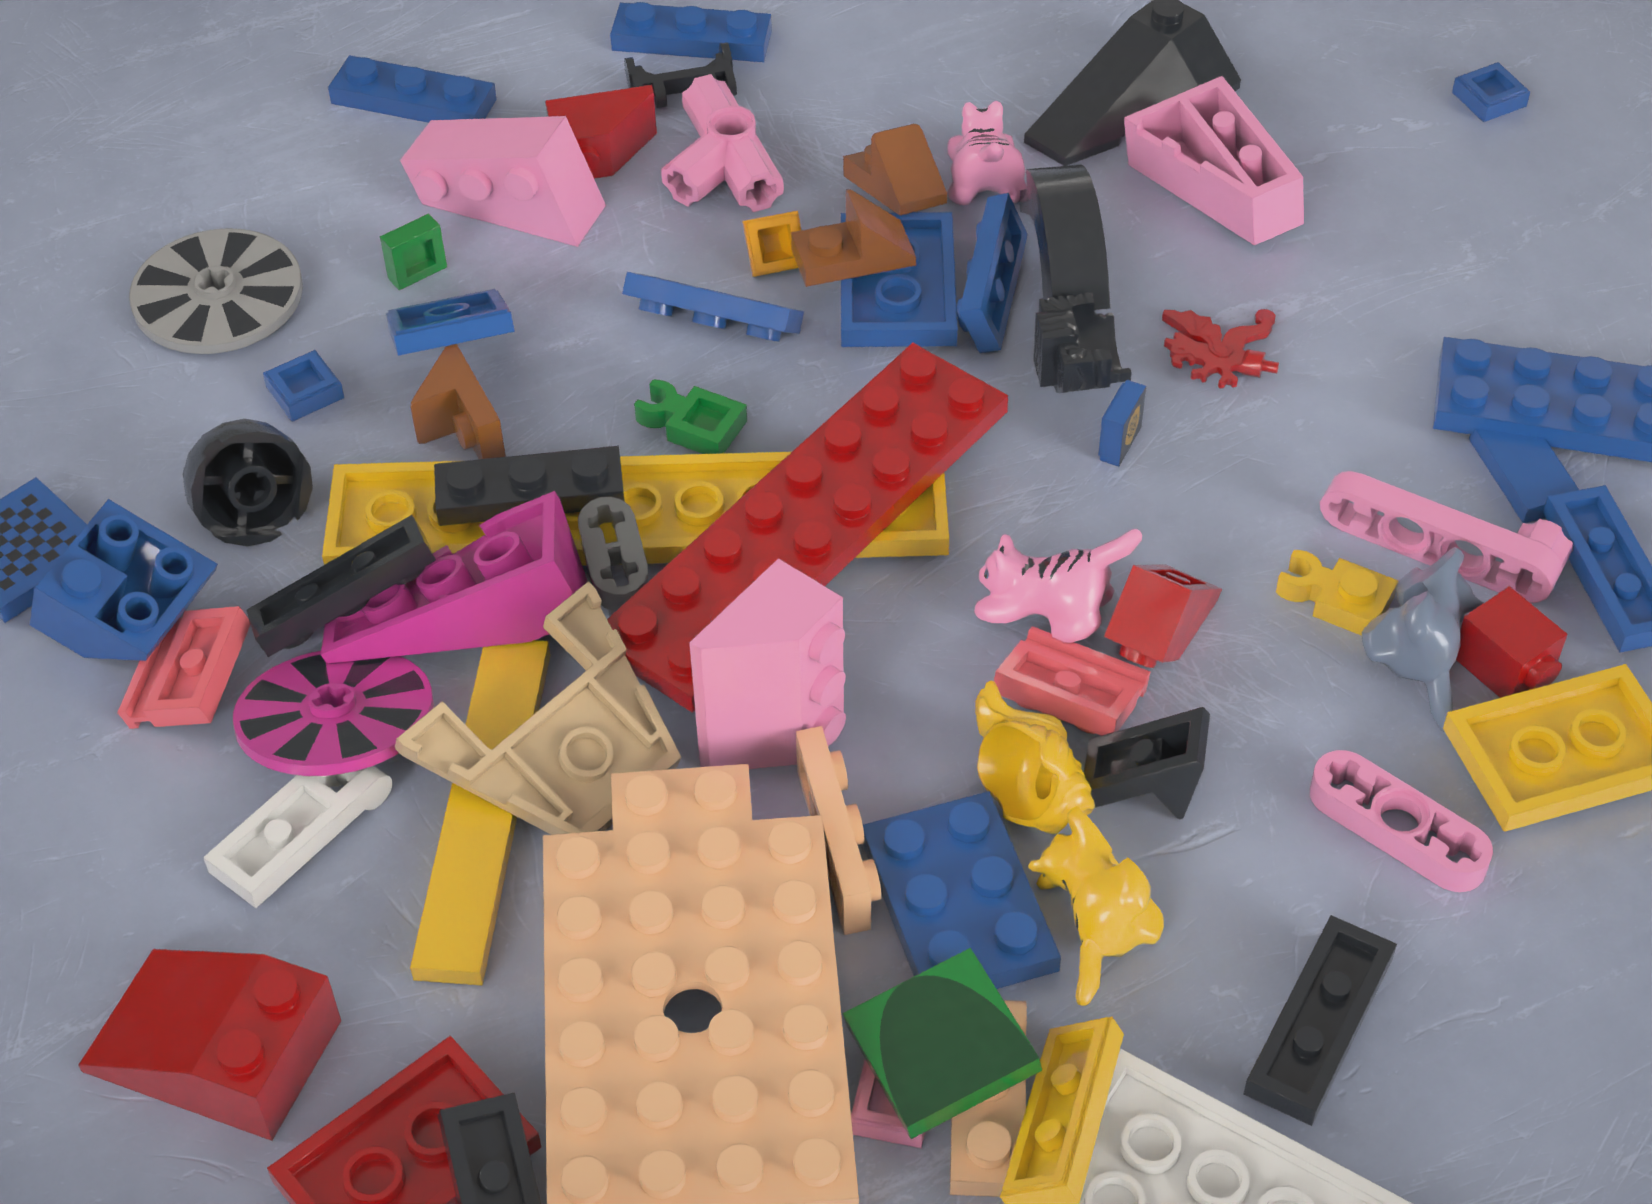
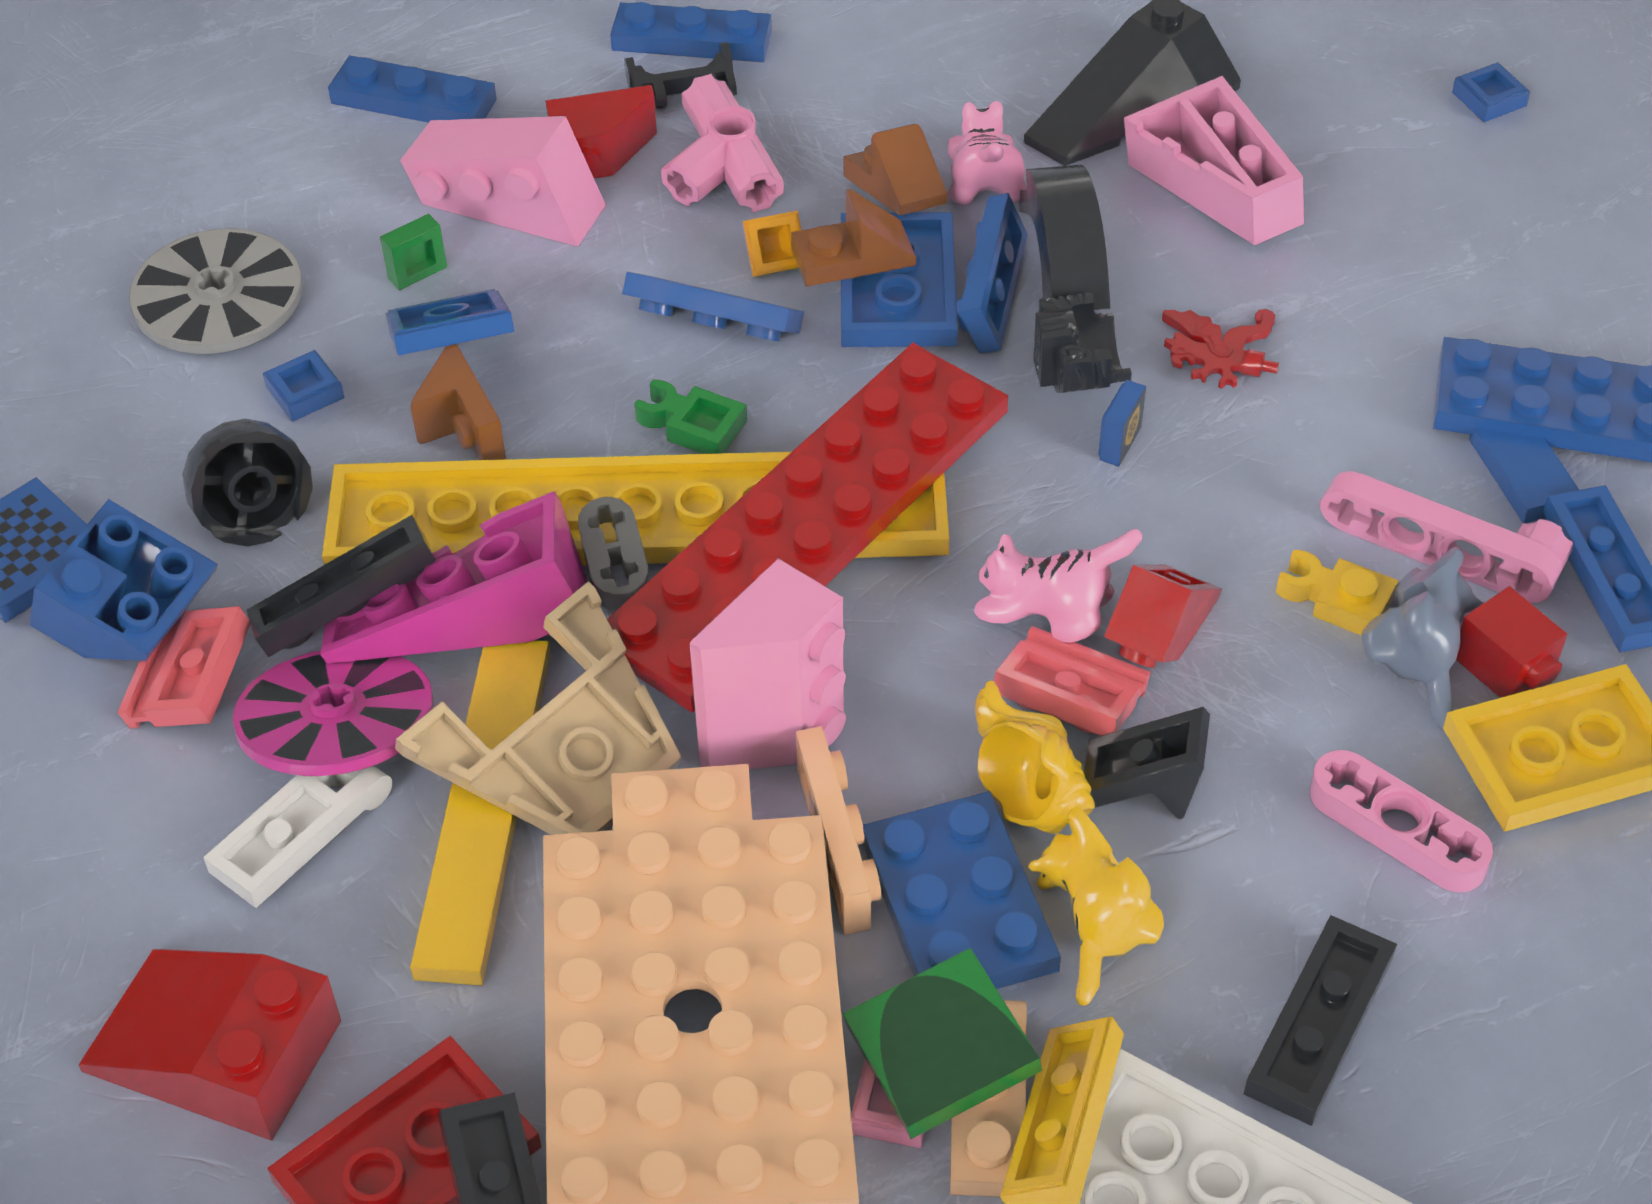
(485, 487): black plate -> none

